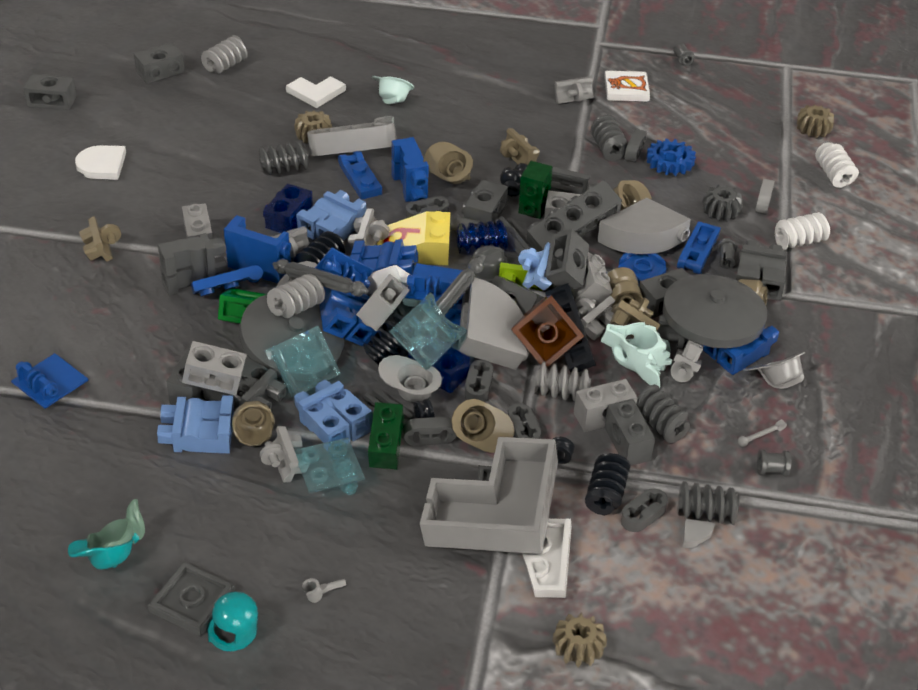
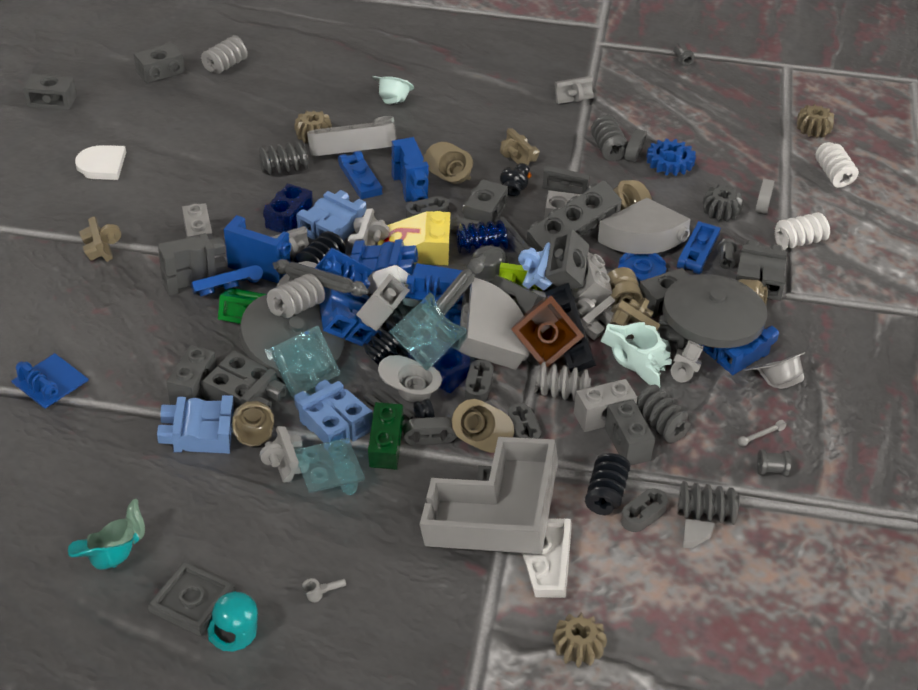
(214, 368): light grey brick -> none
(316, 94): white tile -> none
(534, 189): dark green brick -> none
(564, 449): black bush -> none
(626, 86): white tile -> none

